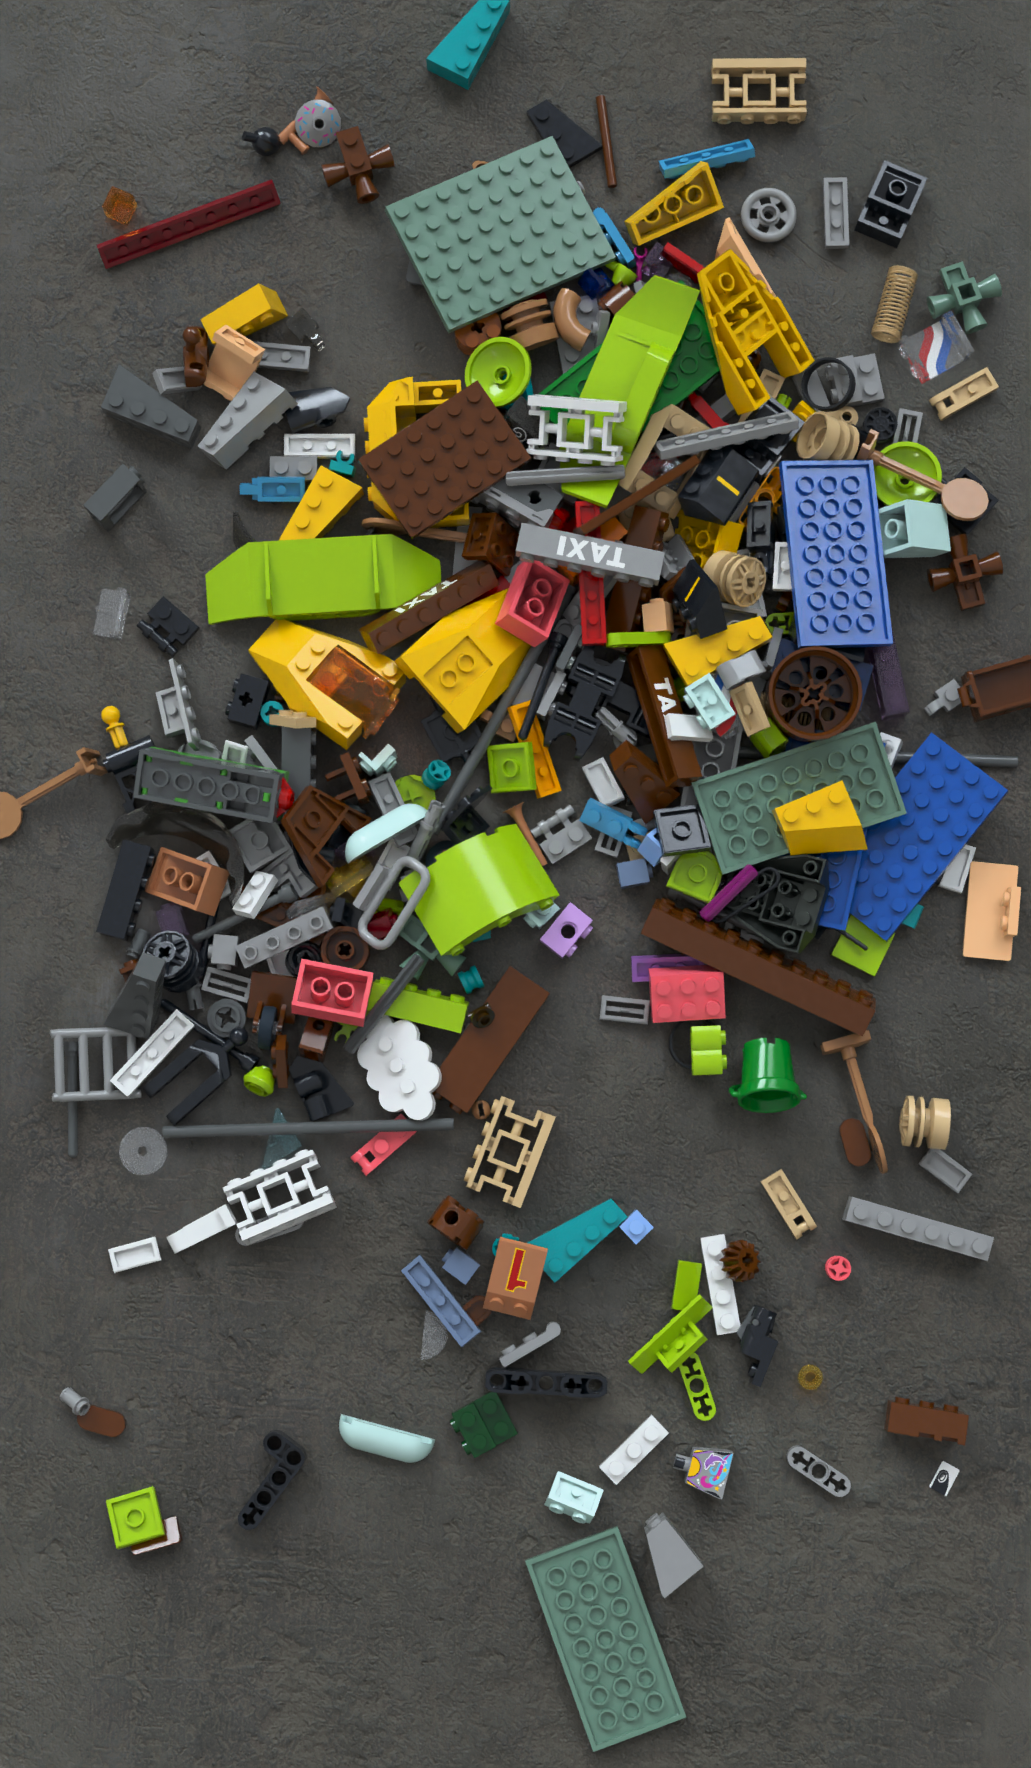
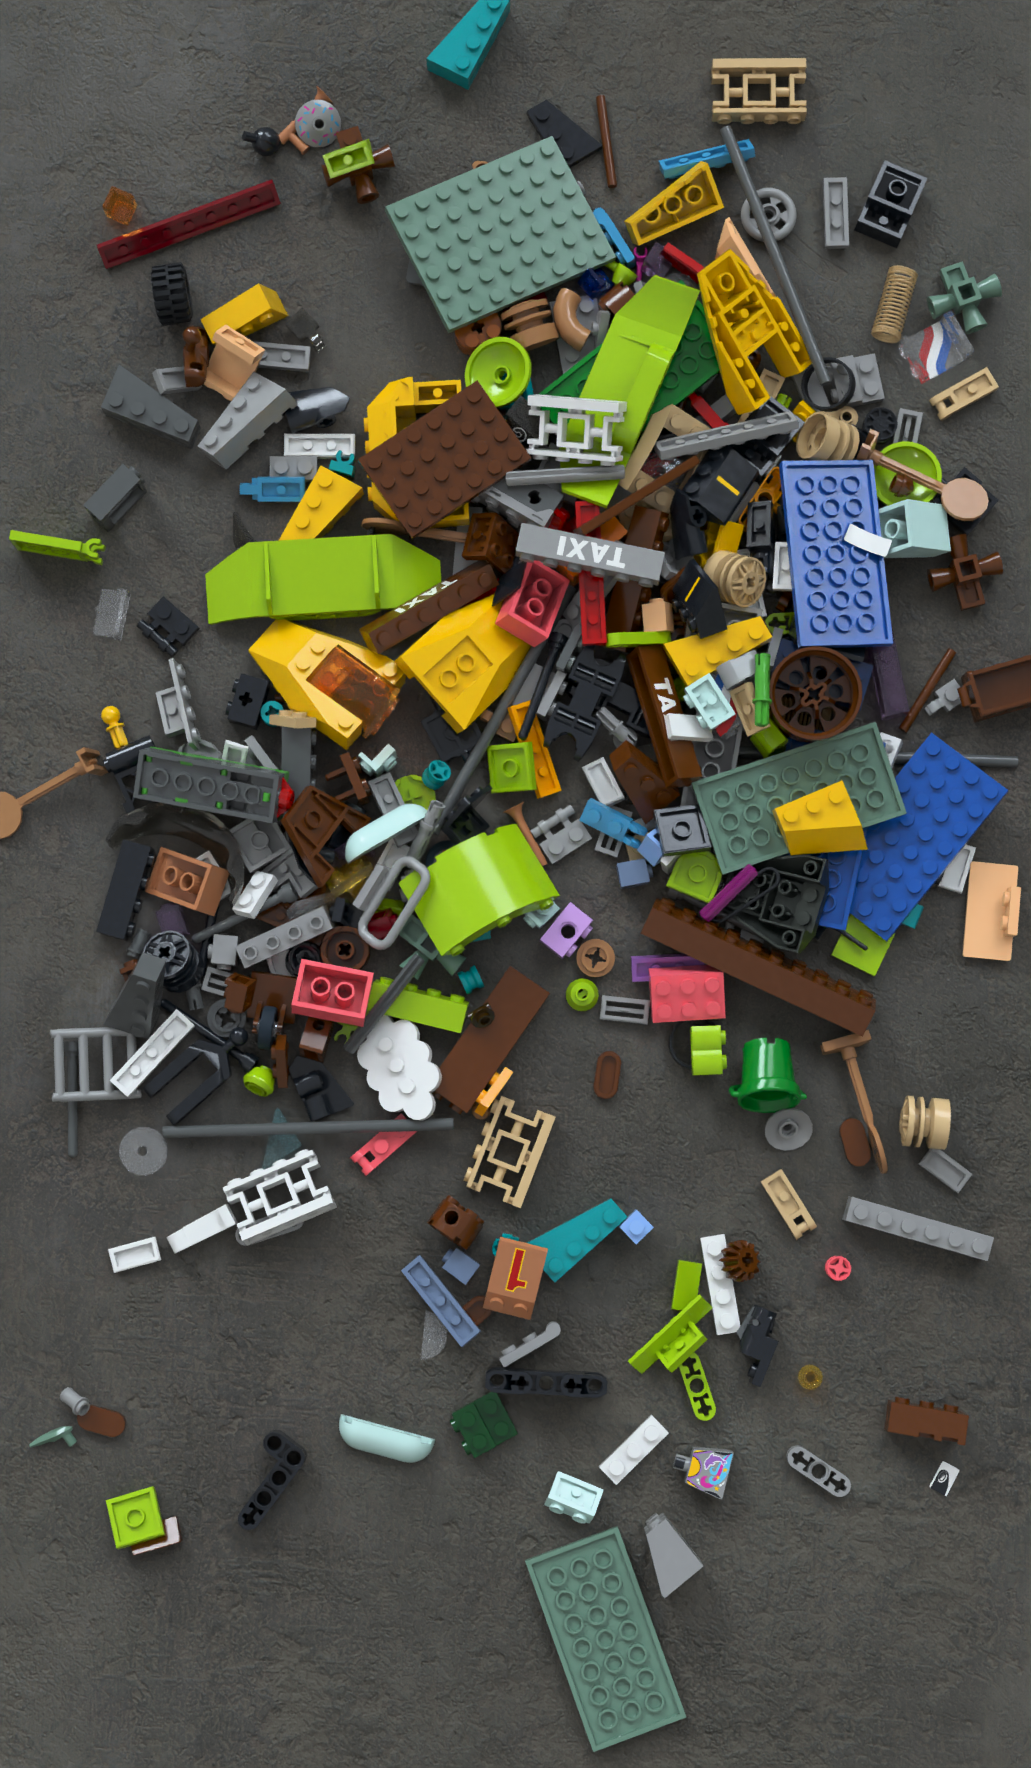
(53, 1435): none -> sand green bar
(58, 546): none -> lime tile
(171, 294): none -> black tyre
(239, 993): none -> reddish brown brick
(349, 158): none -> lime slope
(497, 1083): none -> light orange plate
(509, 581): none -> black piece
(575, 999): none -> lime cone
(605, 952): none -> medium nougat gear
(607, 1075): none -> reddish brown tile
(686, 526): none -> black panel
(762, 689): none -> bright green axle
(775, 256): none -> dark grey piece
(791, 1136): none -> light grey dish
(867, 541): none -> white sticker
(901, 485): none -> reddish brown plate
(927, 690): none -> reddish brown bar

